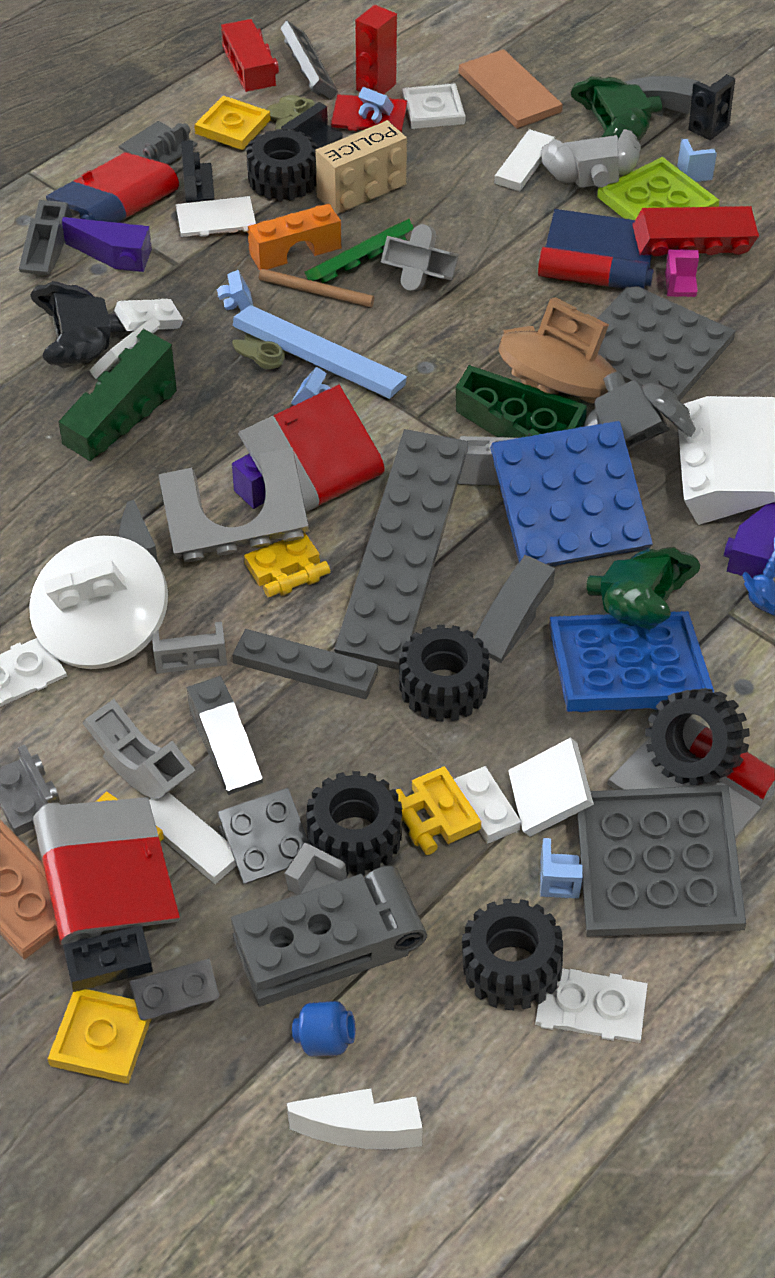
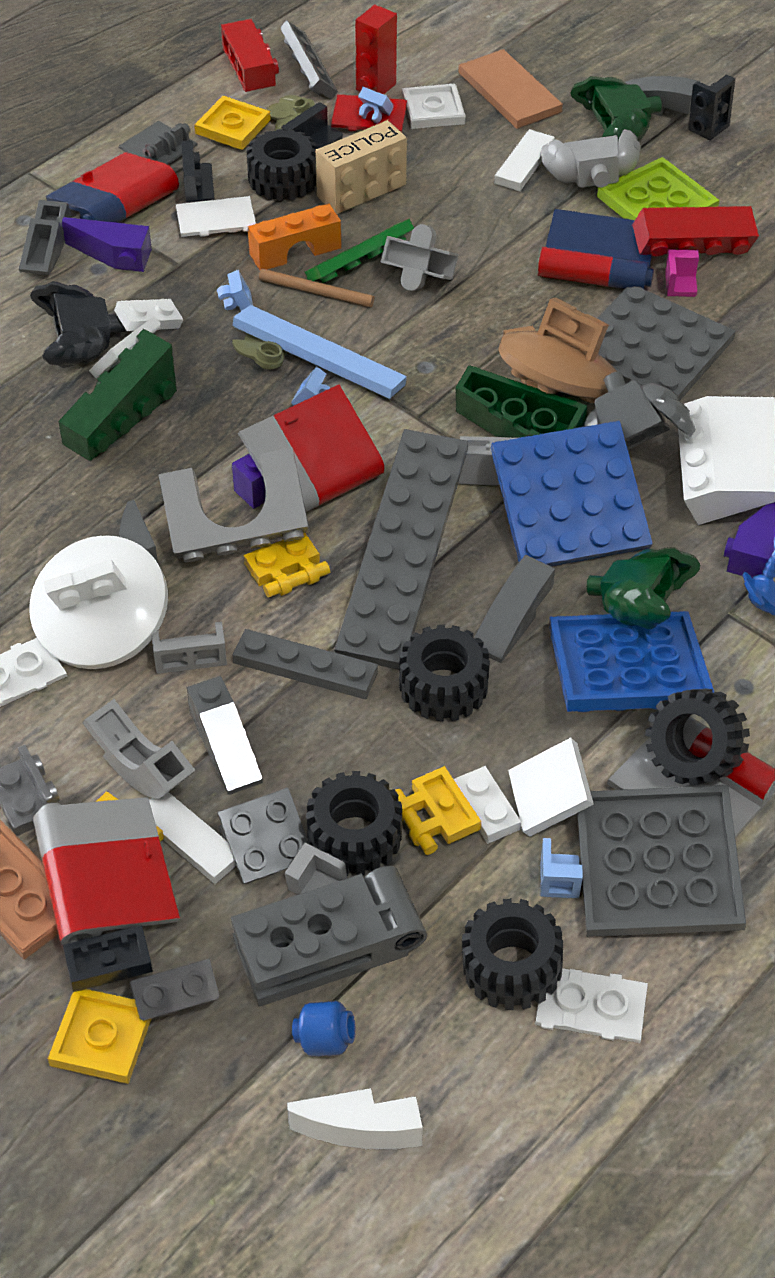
(696, 164): light blue panel -> none

